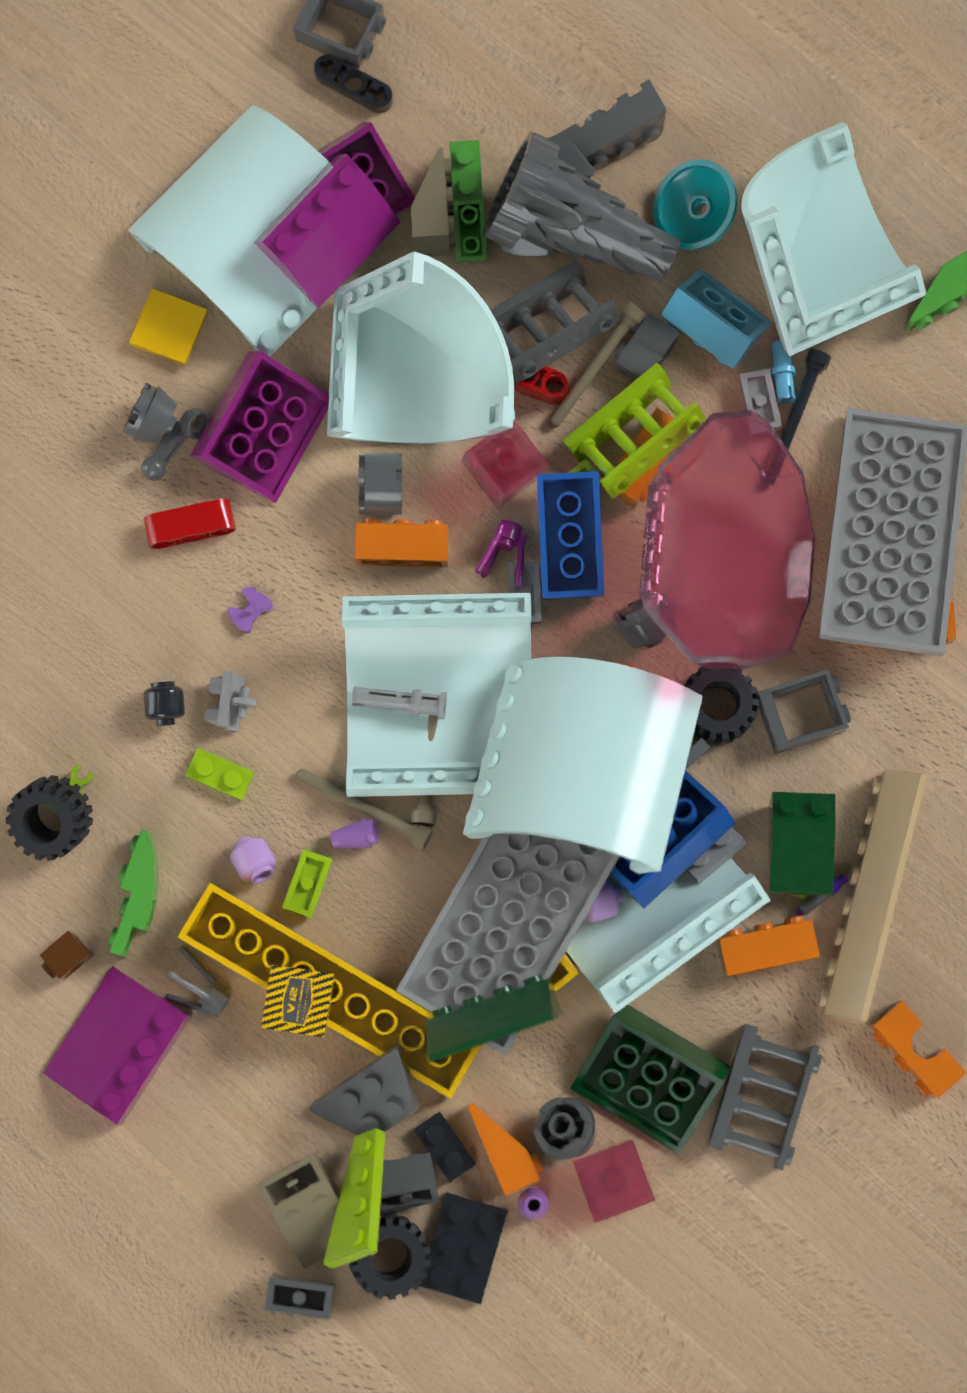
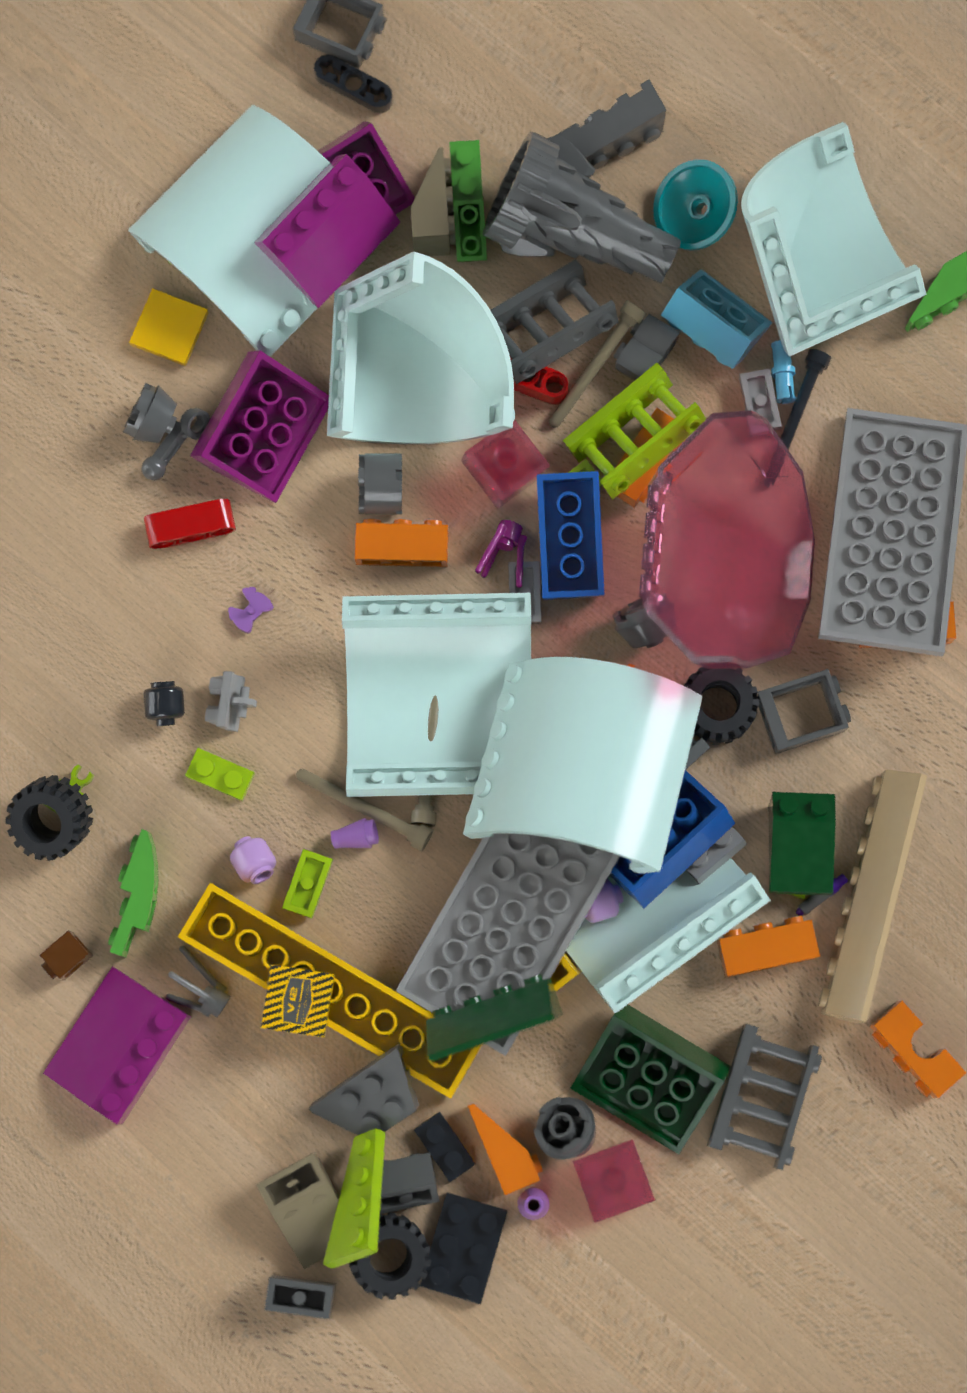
(413, 702): light grey pin -> none

